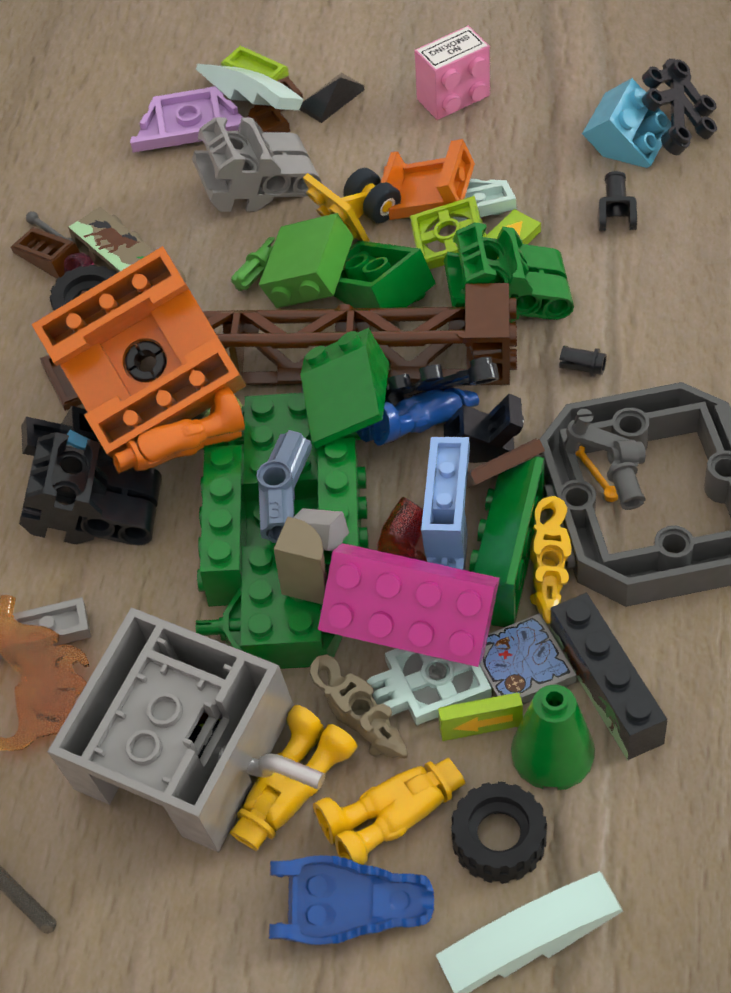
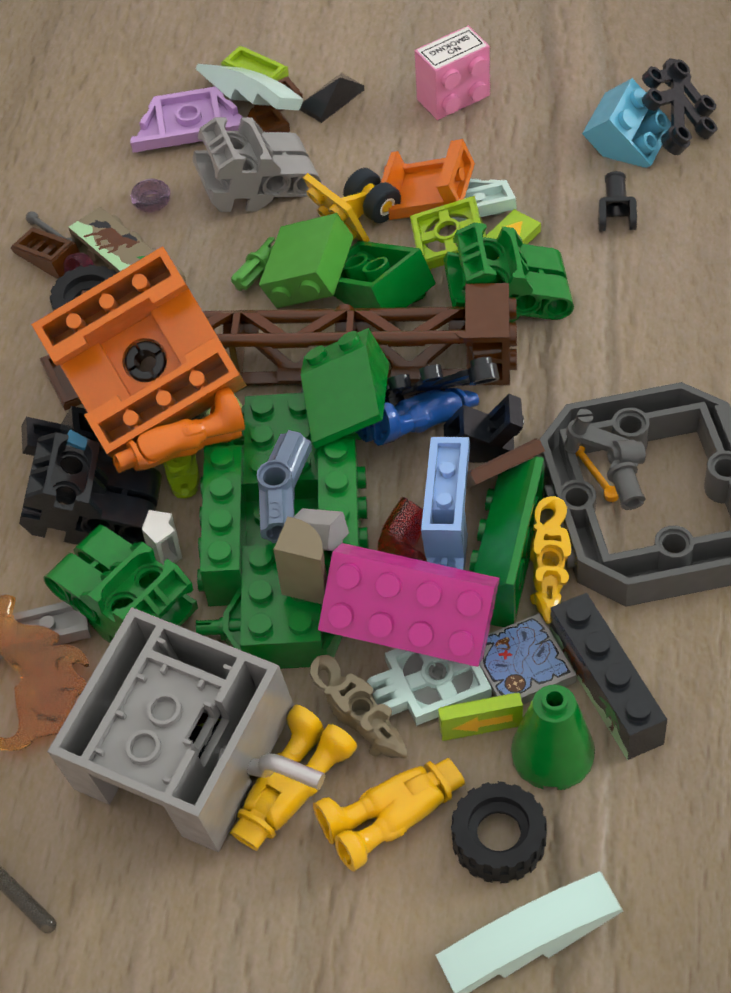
(113, 575): none -> green connector
(152, 203): none -> piece
(161, 535): none -> white piece
(183, 476): none -> lime piece
(342, 900): blue animal -> none
(583, 360): black pin -> none

